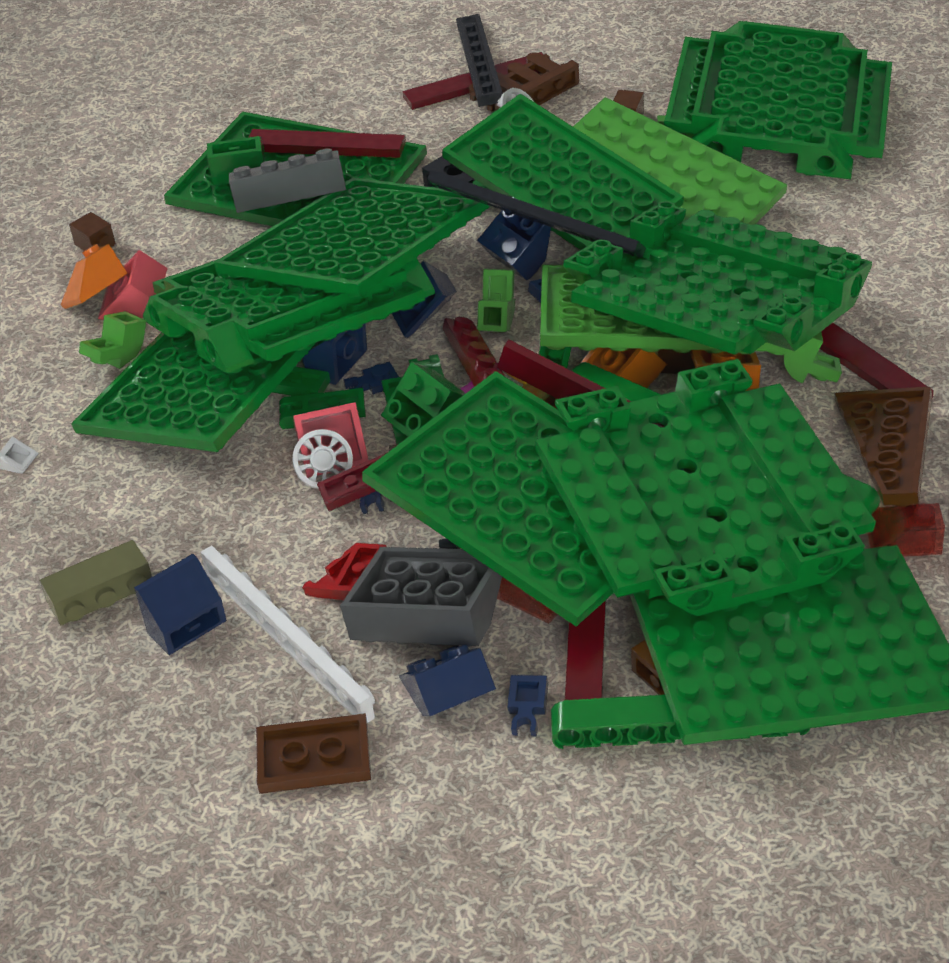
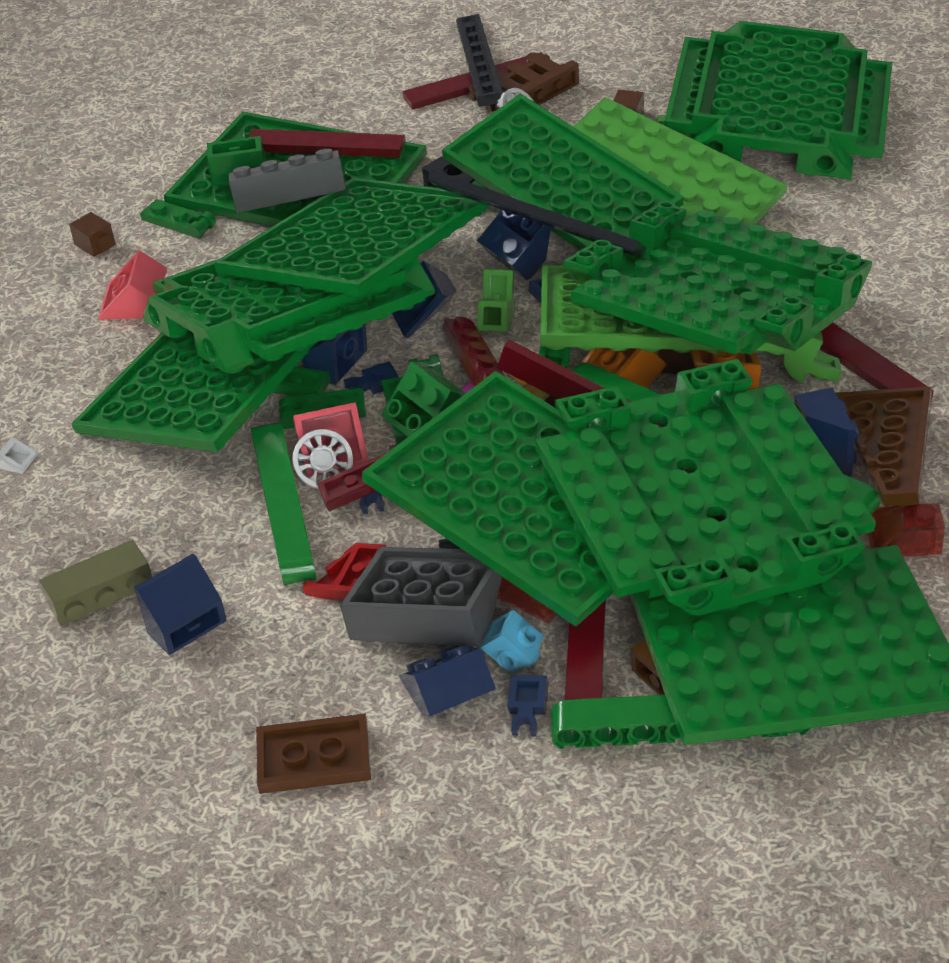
(92, 275): orange slope -> none
(119, 342): bright green brick -> none
(178, 218): none -> green plate
(283, 504): none -> green beam
(293, 640): white plate -> none
(512, 642): none -> medium azure brick
(831, 424): none -> dark blue slope

